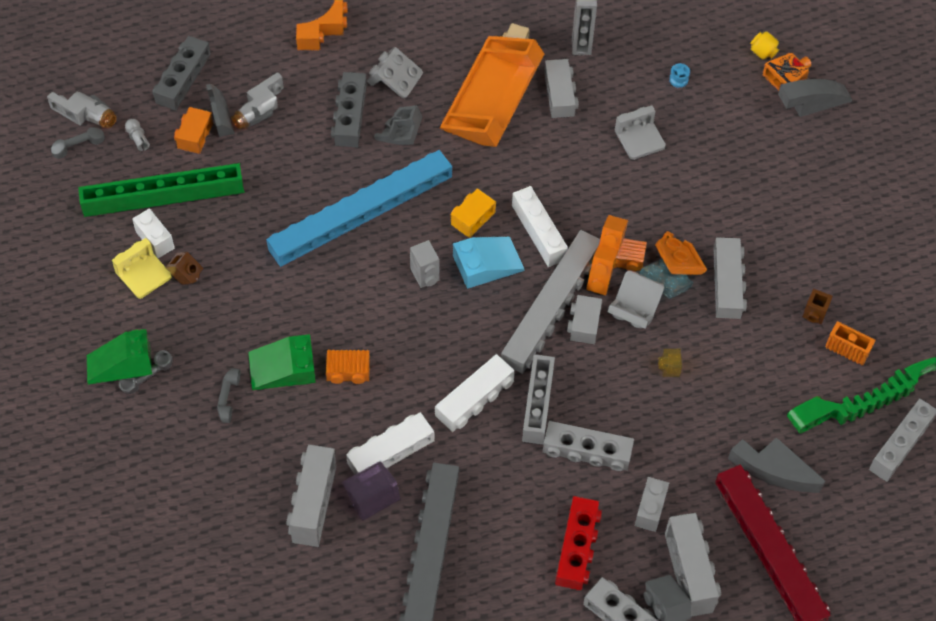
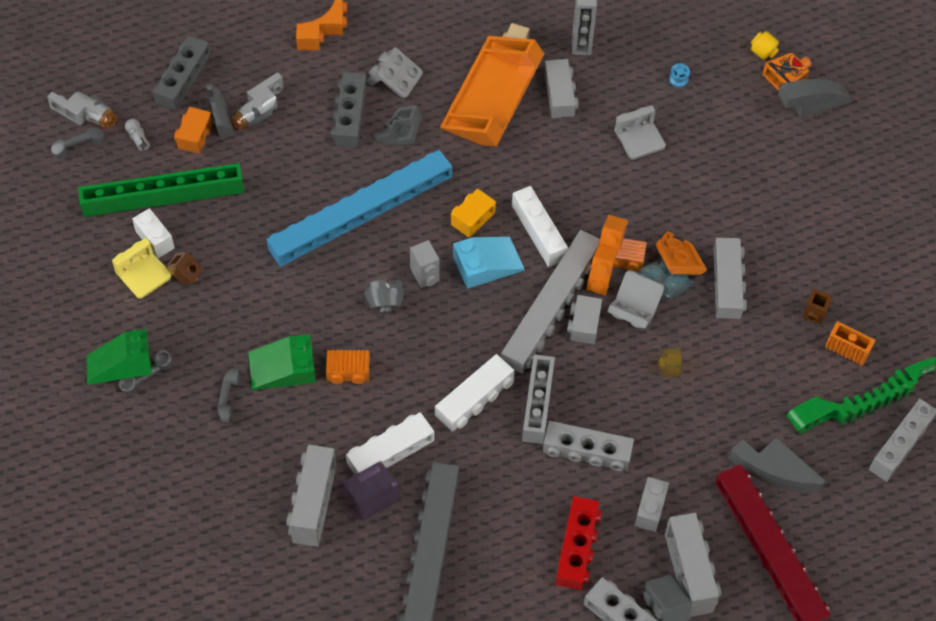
(384, 295): none -> dark grey cone

